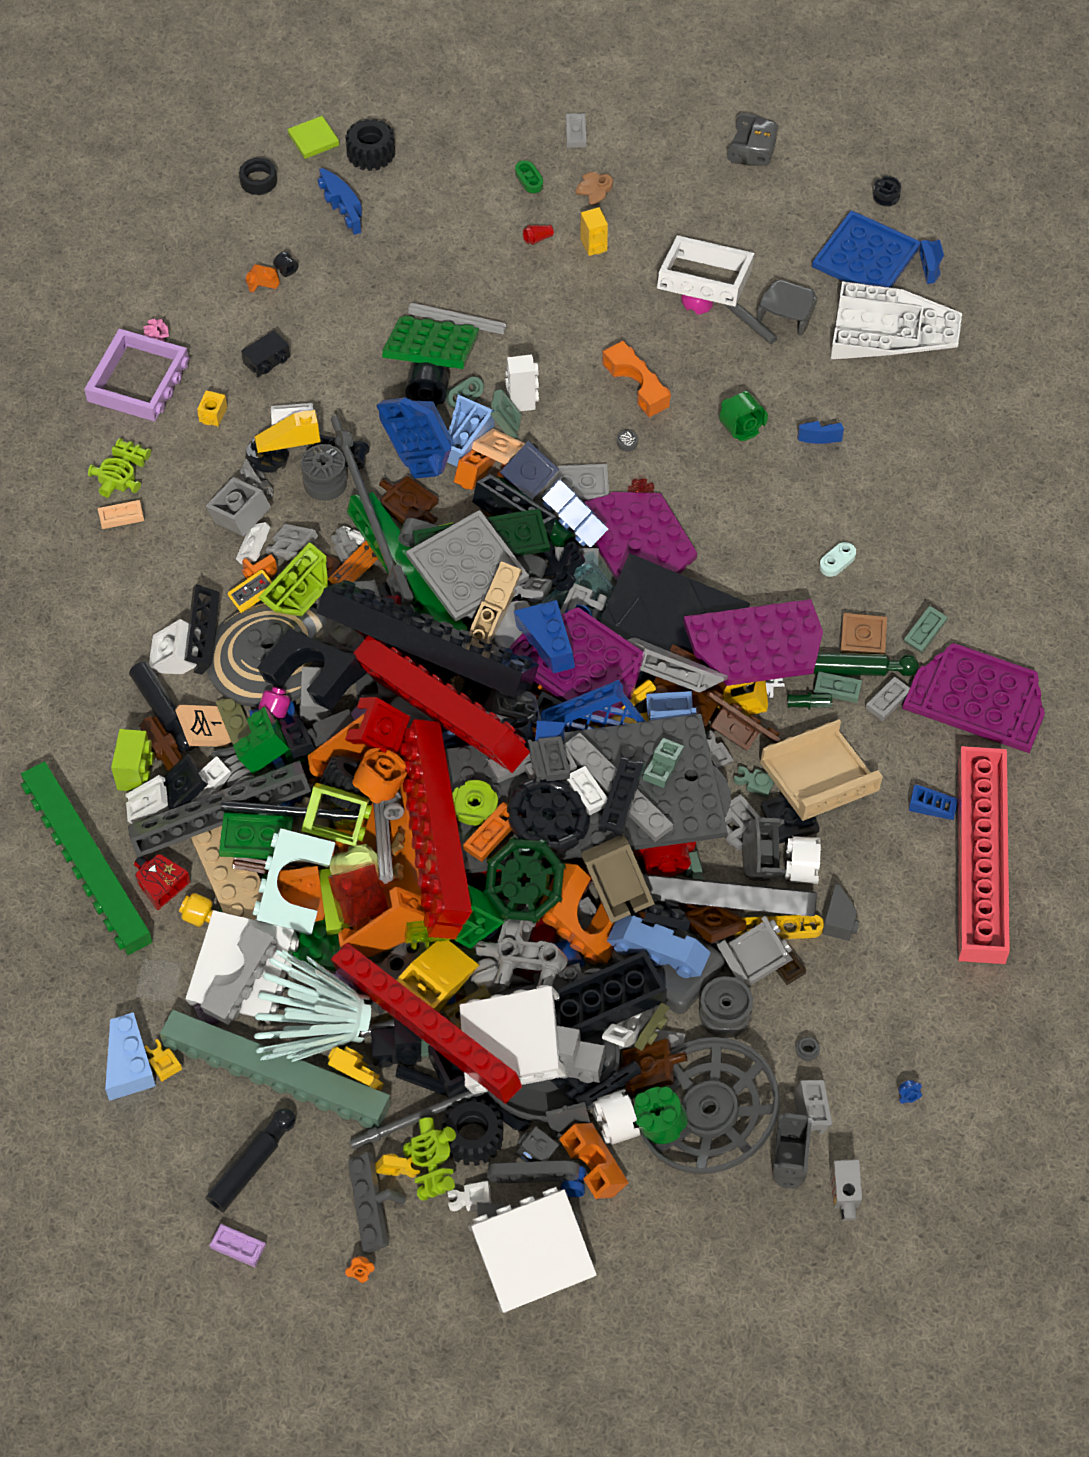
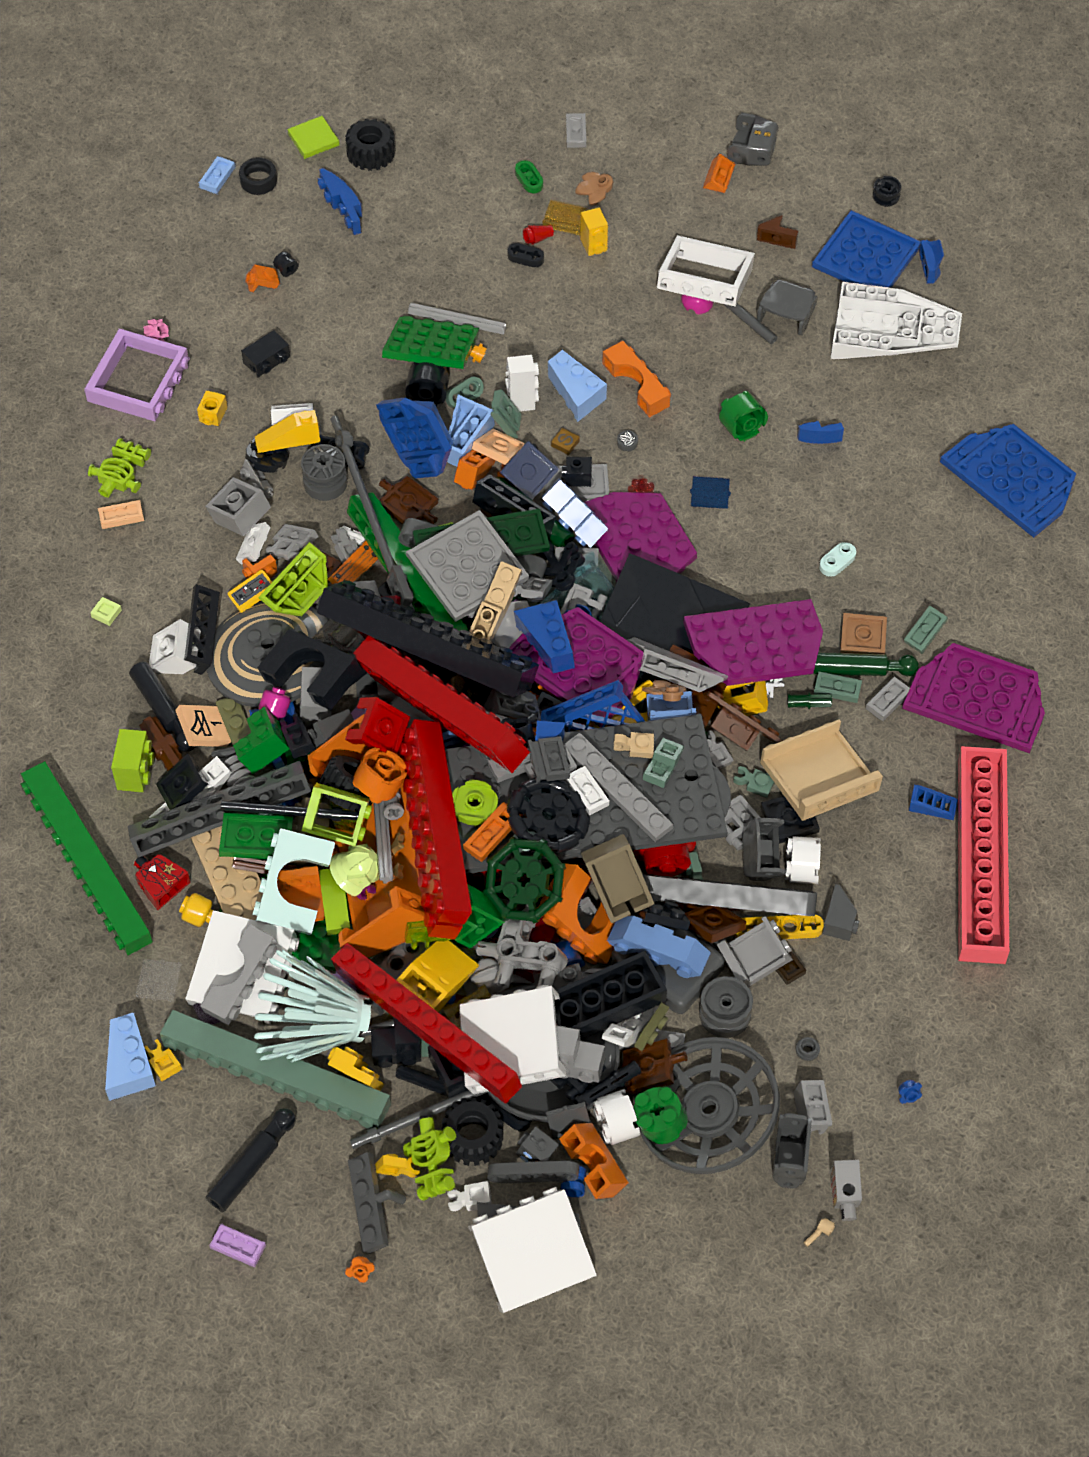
(106, 611): none -> yellowish green plate
(146, 799): white plate -> none
(217, 175): none -> light blue plate
(358, 894): clear red plate -> none
(478, 353): none -> light orange plate
(525, 254): none -> black beam
(564, 217): none -> clear yellow plate
(565, 441): none -> pearl gold tile
(576, 384): none -> light blue wedge
(578, 471): none -> black brick
(621, 795): black plate -> none
(638, 744): none -> tan plate
(669, 691): none -> medium nougat plate
(710, 492): none -> clear blue piece
(719, 174): none -> orange slope
(774, 233): none -> reddish brown slope
(825, 1226): none -> tan hand
(1013, 475): none -> blue plate

